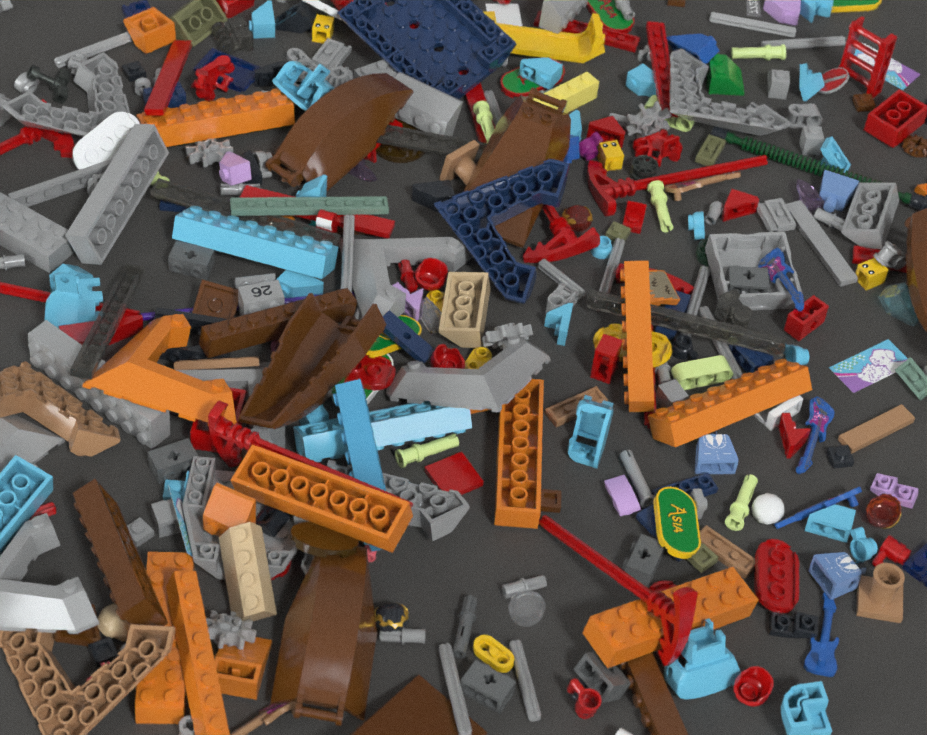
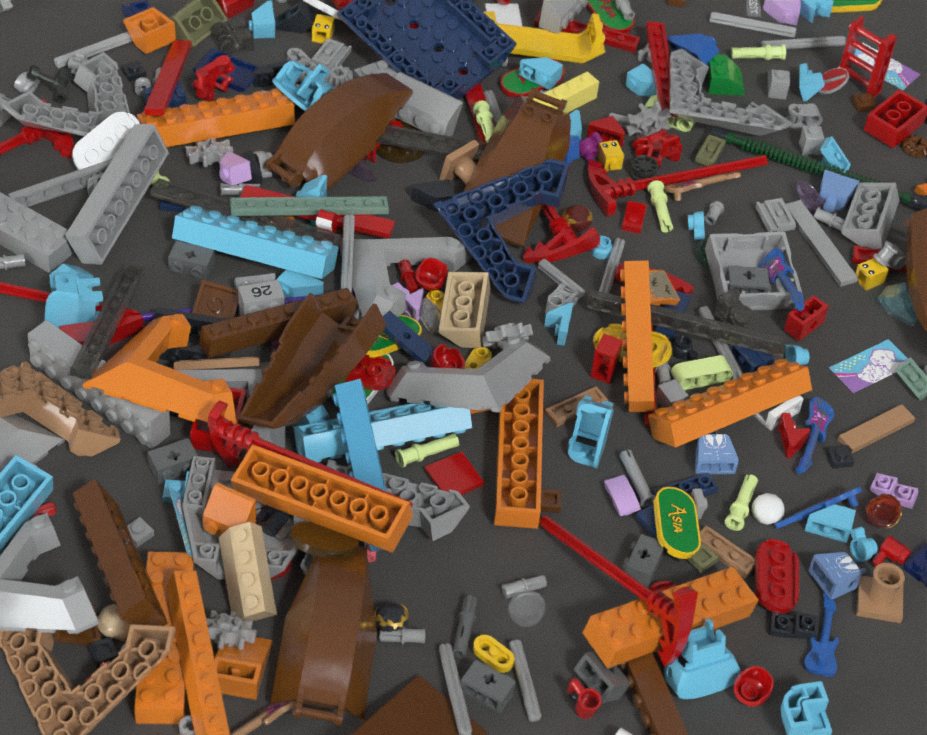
(165, 518): light grey brick -> none
(618, 230): olive plate -> none
(698, 292): light grey axle -> none
(739, 205): red slope -> none

